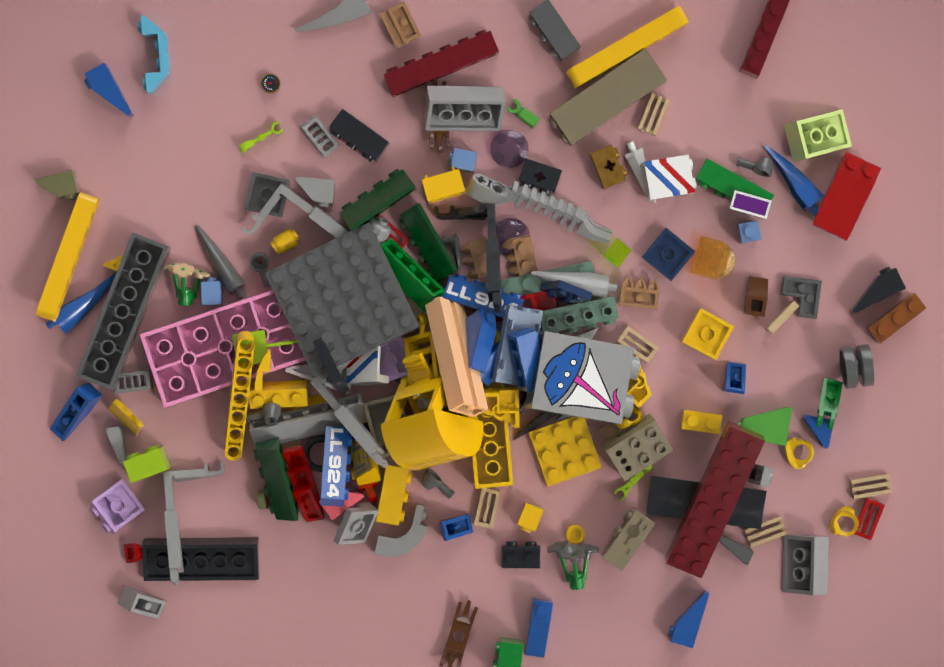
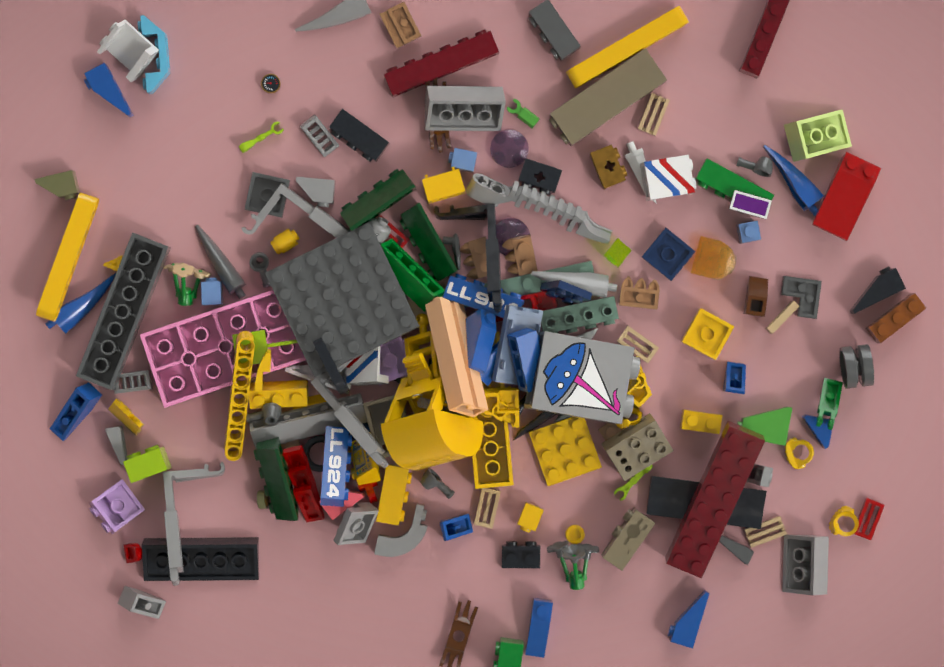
(129, 48): none -> white panel
(874, 493): tan tile -> none

